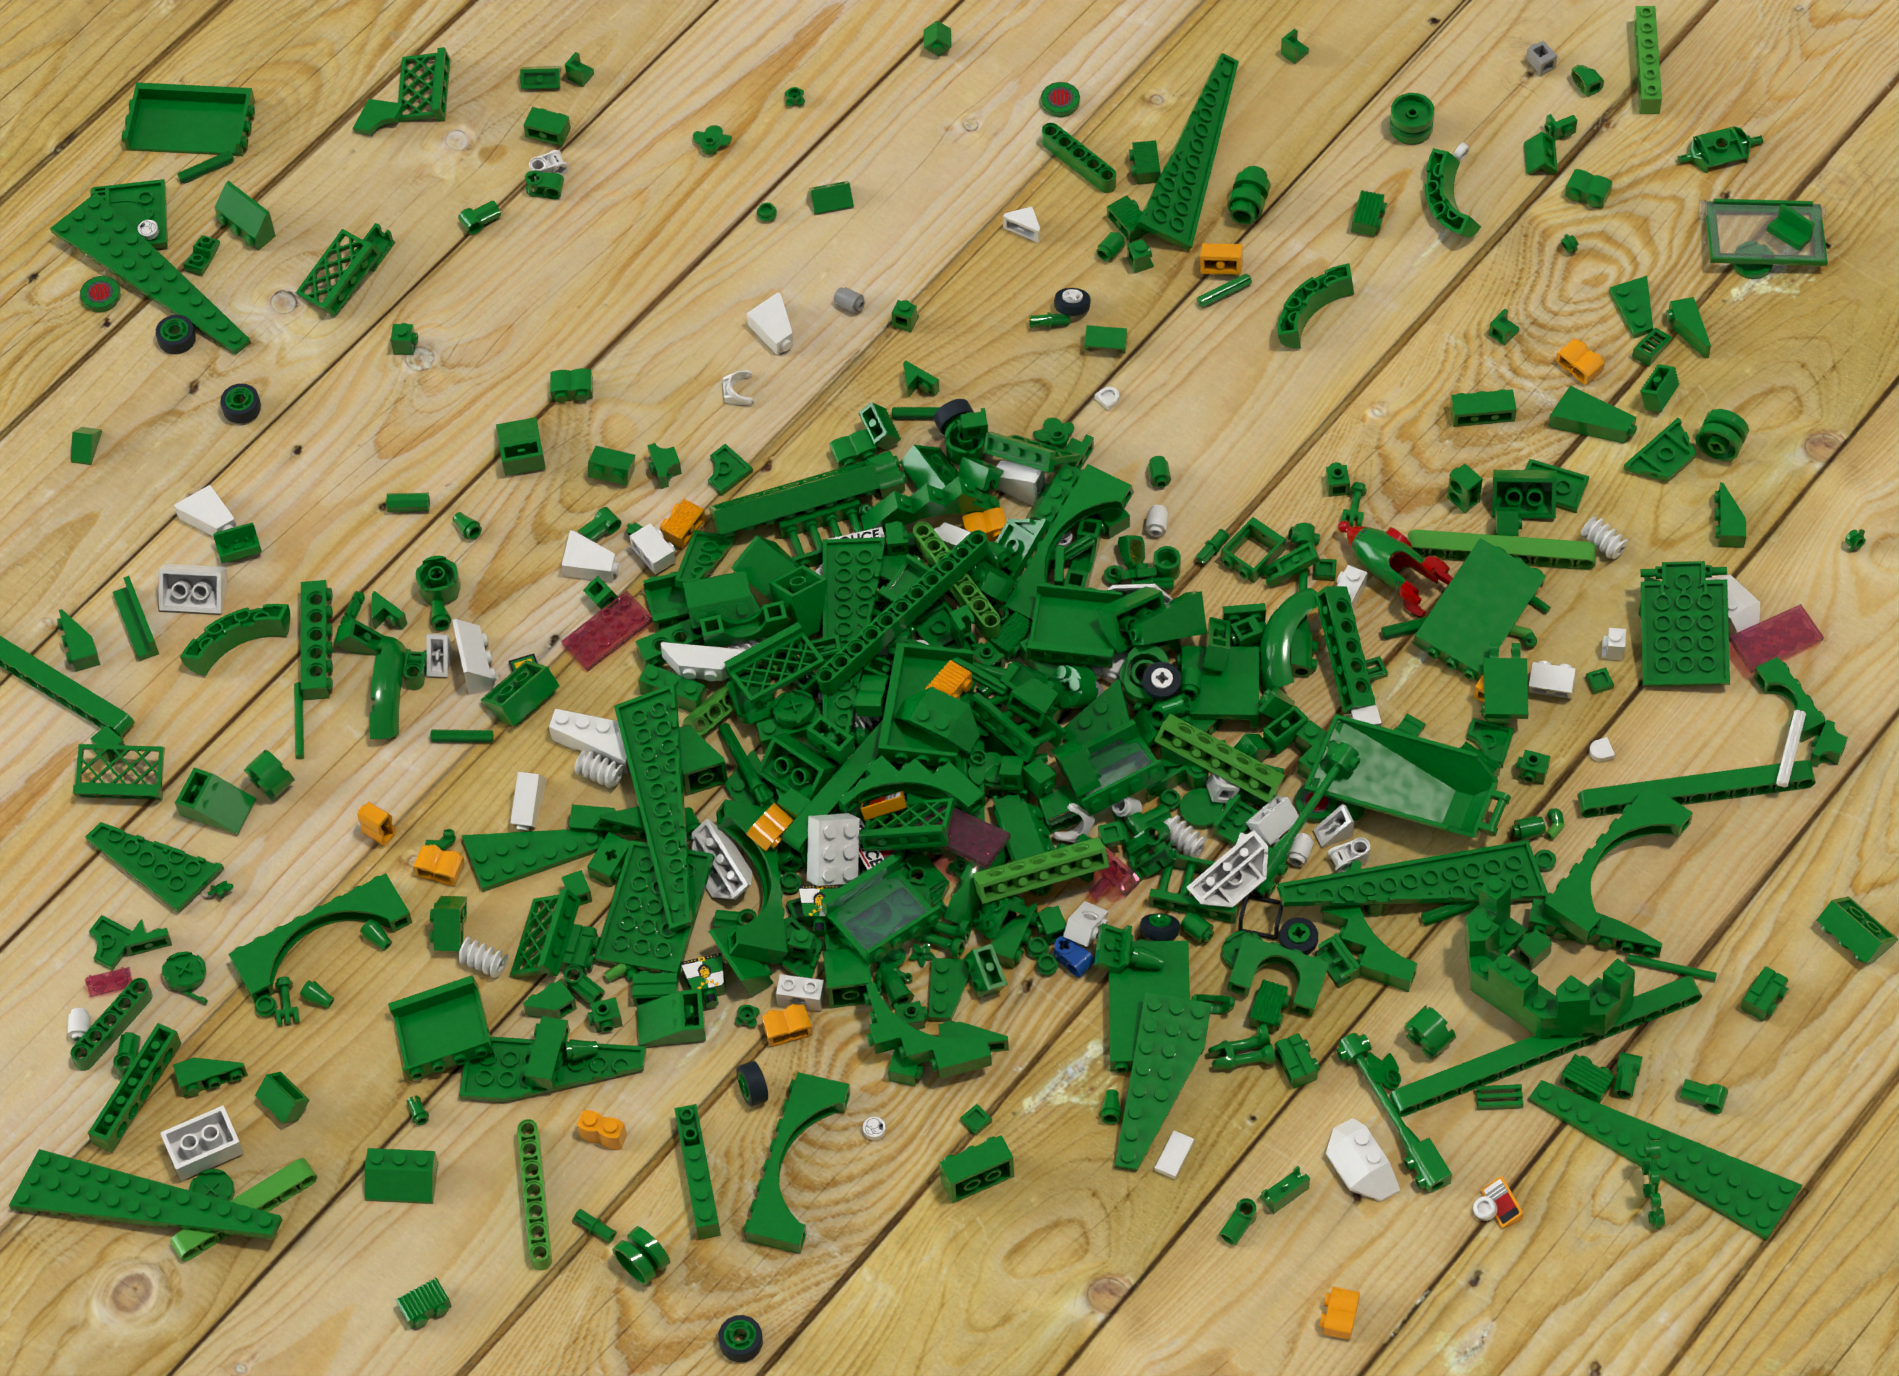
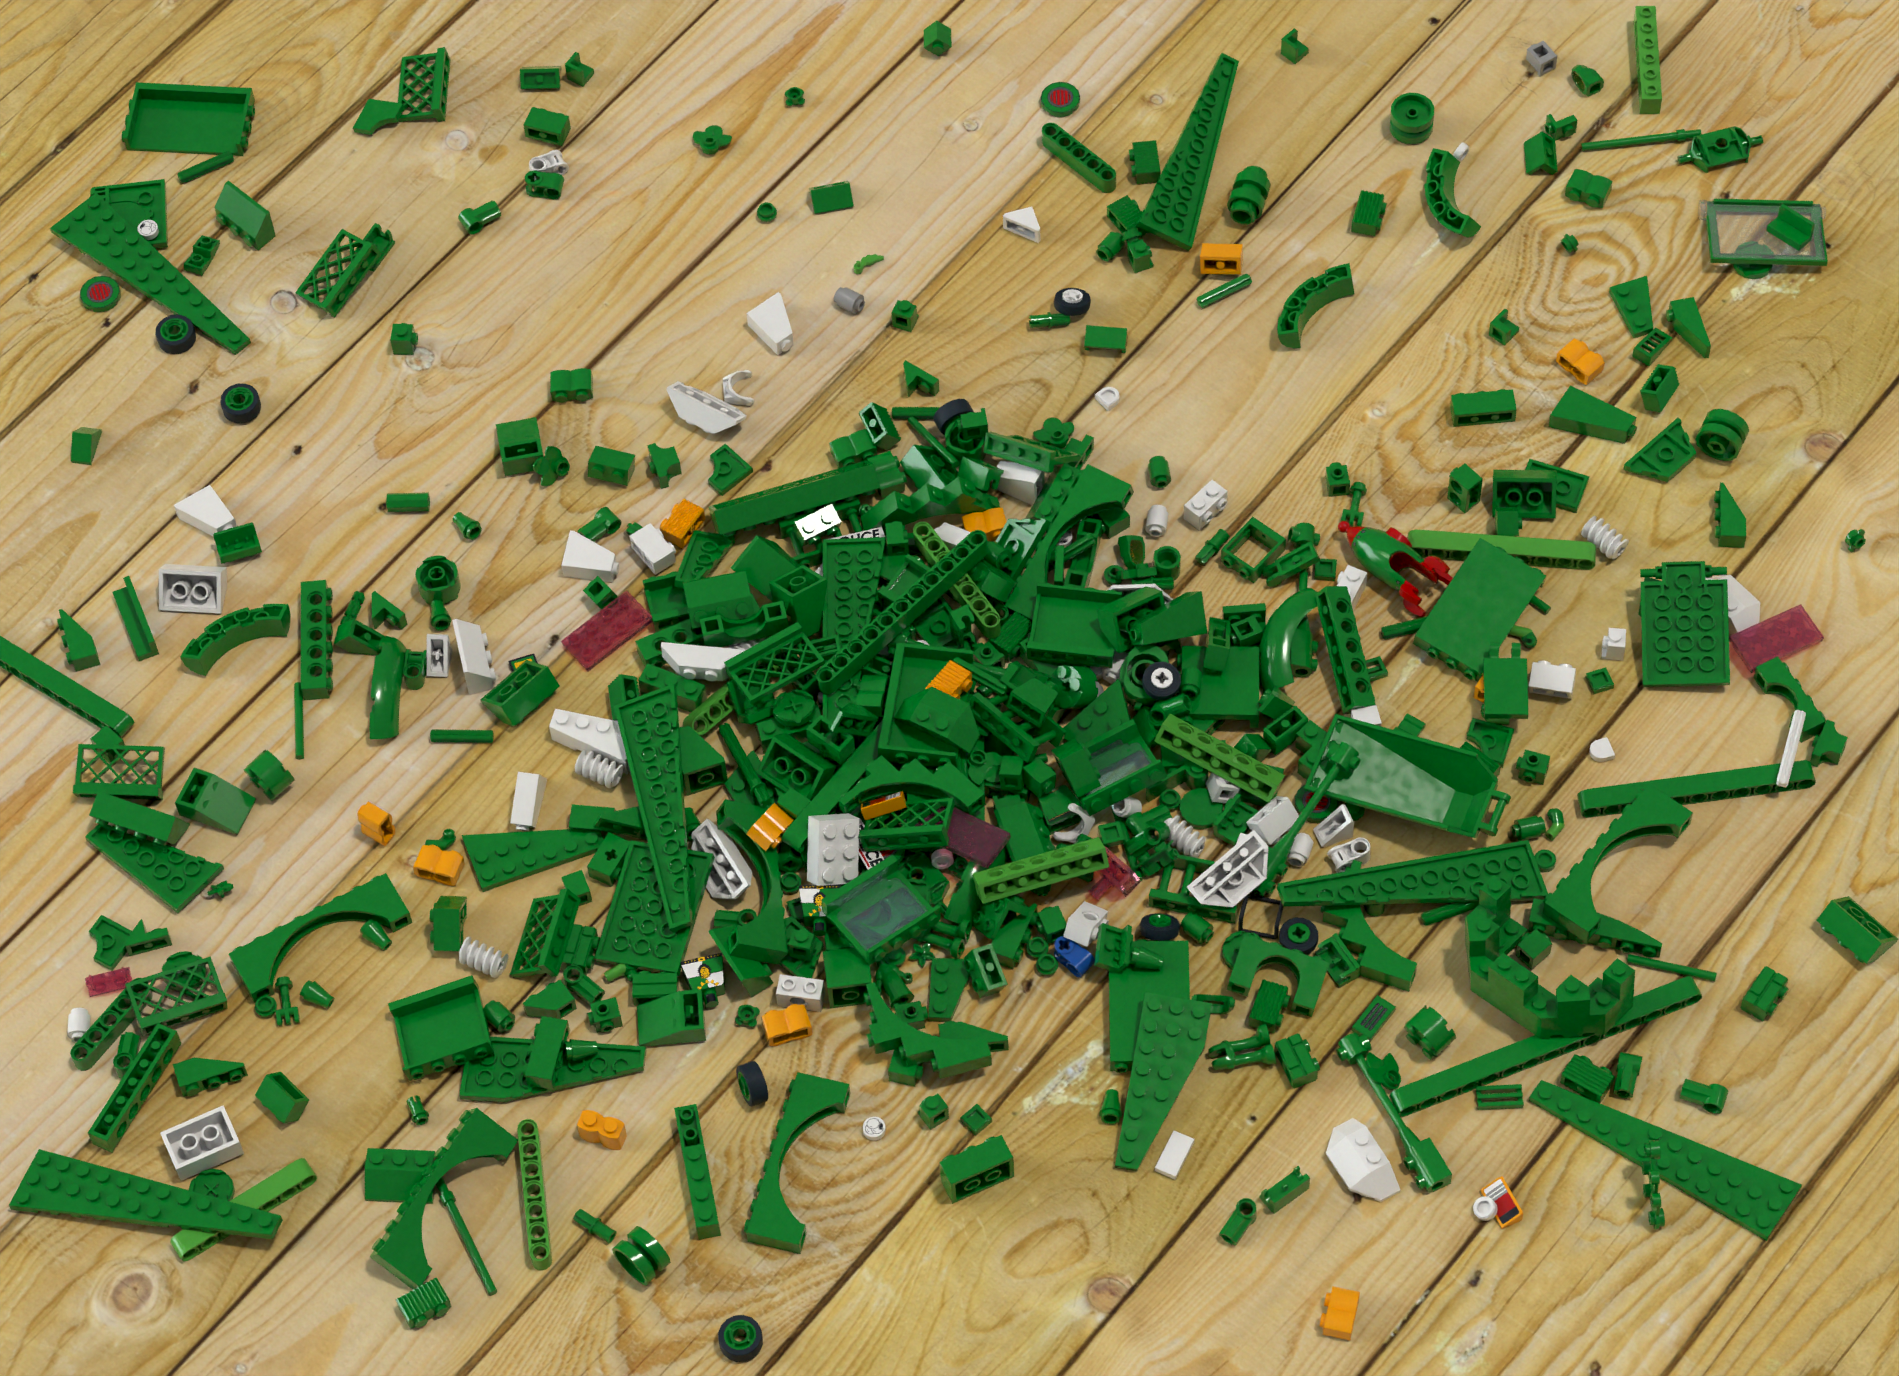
(137, 818): none -> green slope
(181, 1013): none -> green fence
(402, 1245): none -> green arch
(448, 1199): none -> green bar
(499, 1016): none -> green brick
(551, 466): none -> green plate
(622, 690): none -> green brick
(703, 409): none -> white wedge
(817, 525): none -> brick
(854, 720): none -> green slope
(868, 260): none -> bright green piece
(930, 1108): none -> green brick
(933, 442): none -> green bar
(942, 858): none -> white tile
(1131, 235): none -> green plate
(1205, 505): none -> white brick
(1374, 1018): none -> green tile
(1679, 135): none -> green bar

